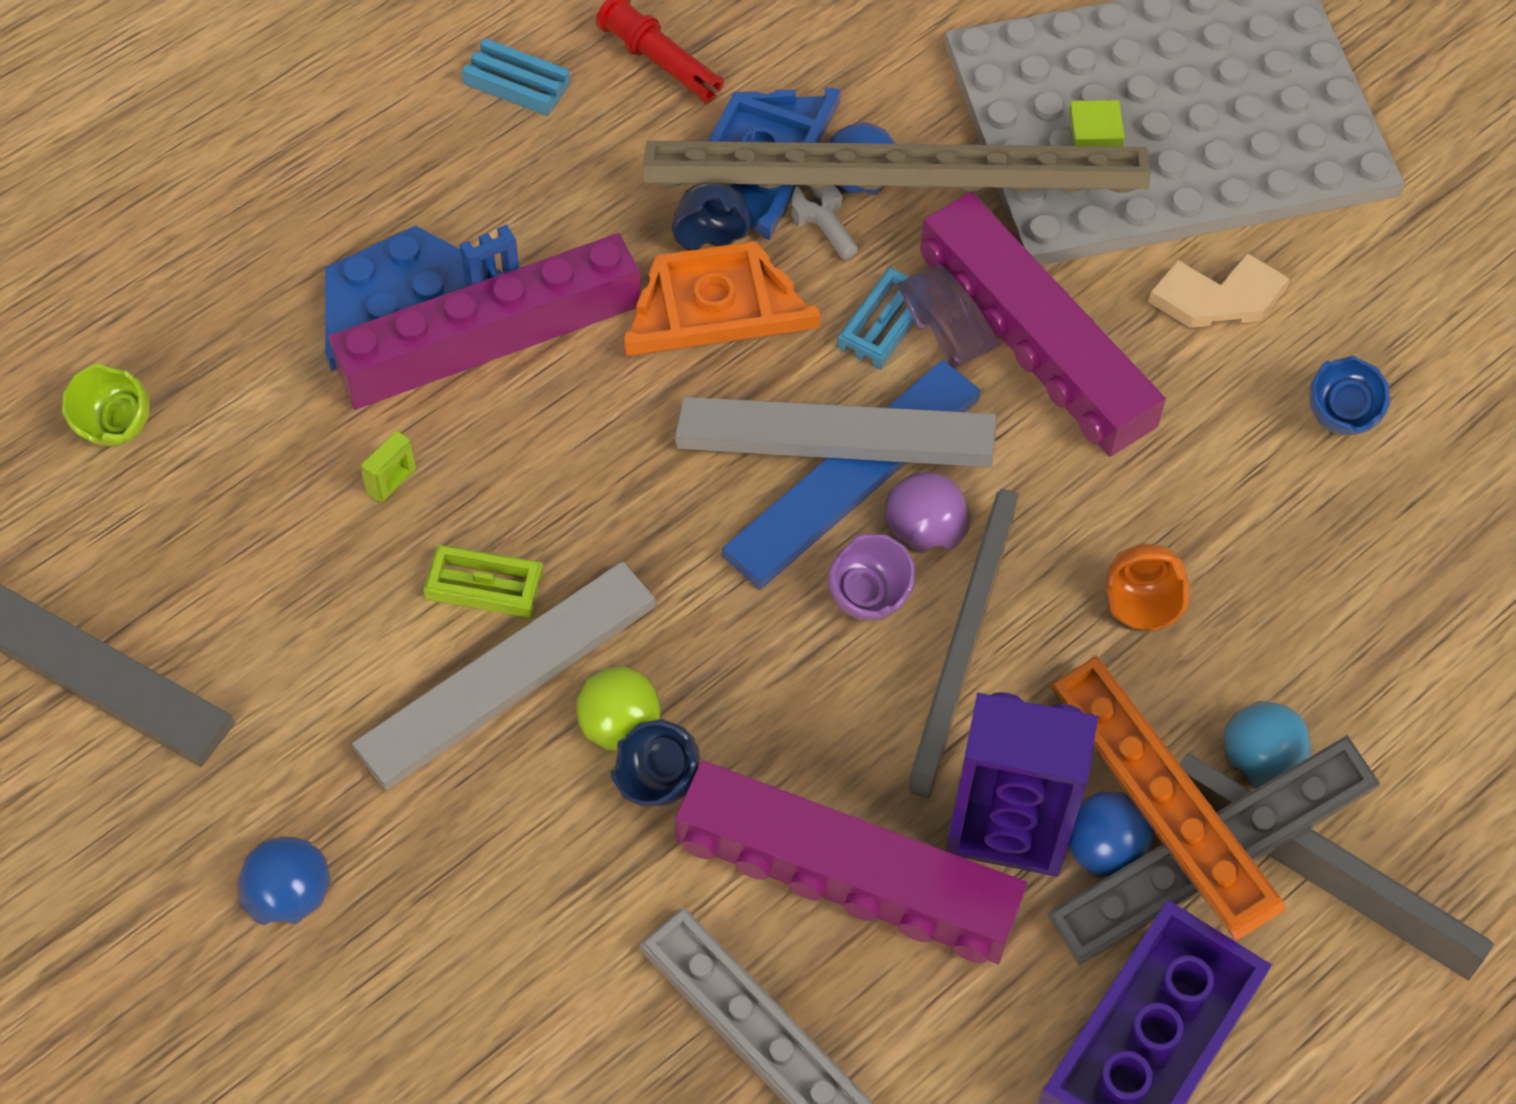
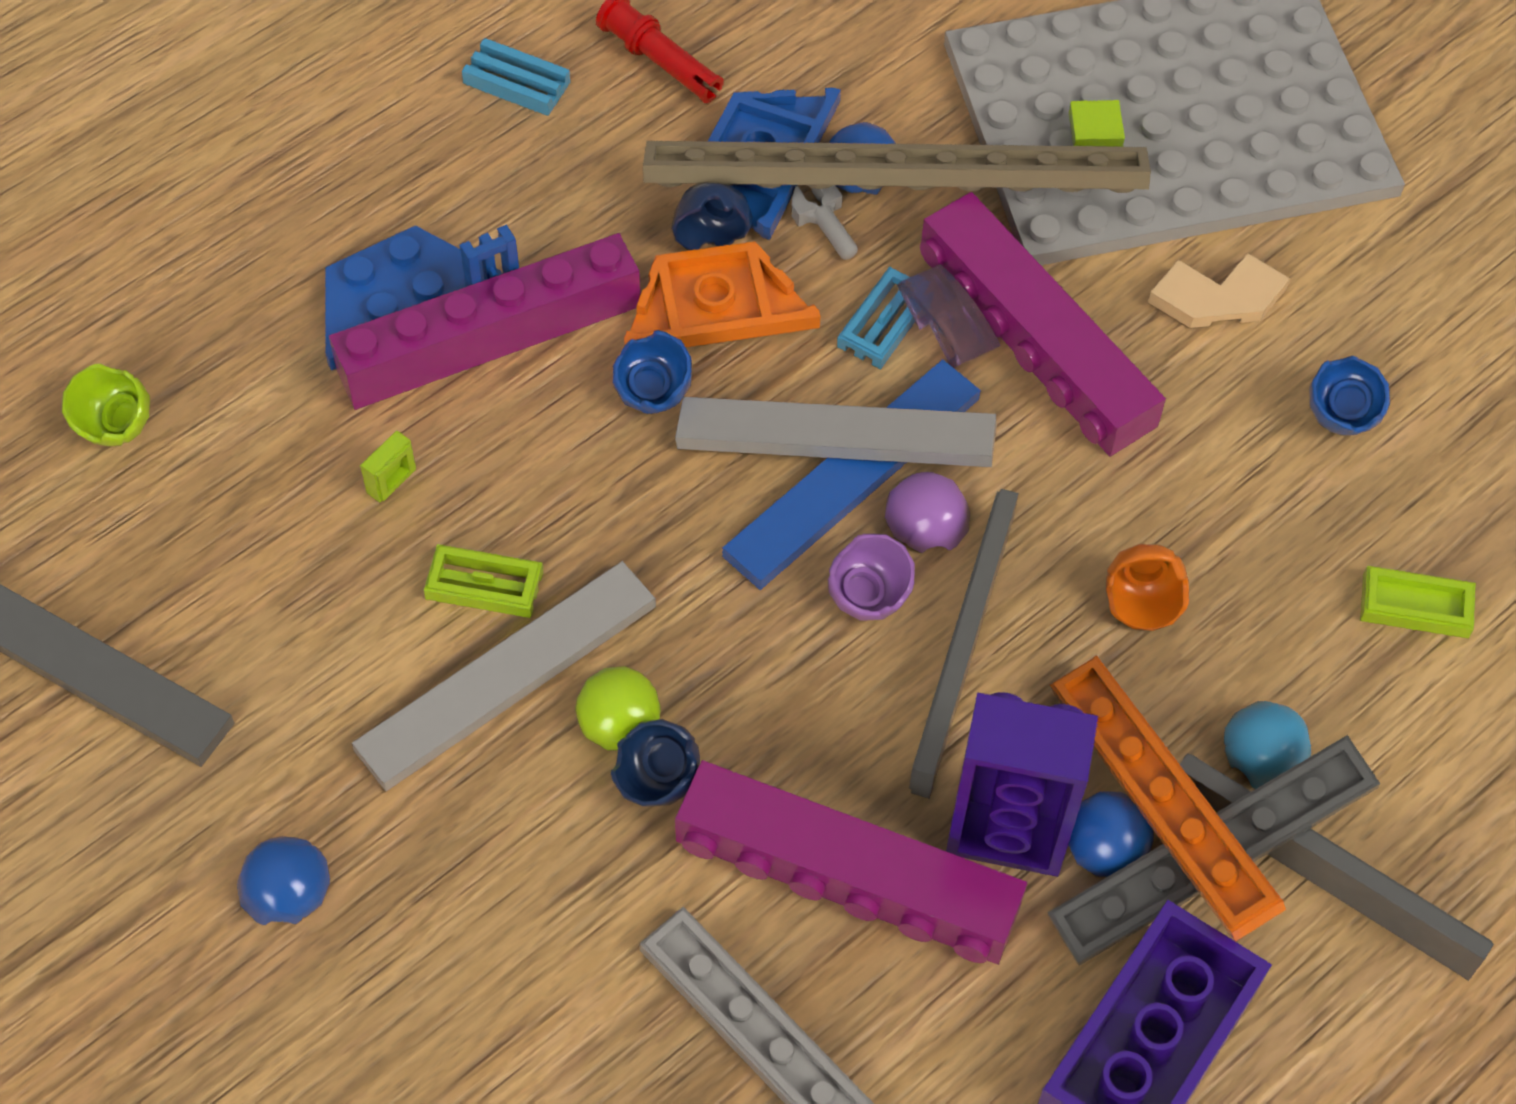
(653, 373): none -> blue hair
(1418, 602): none -> lime tile

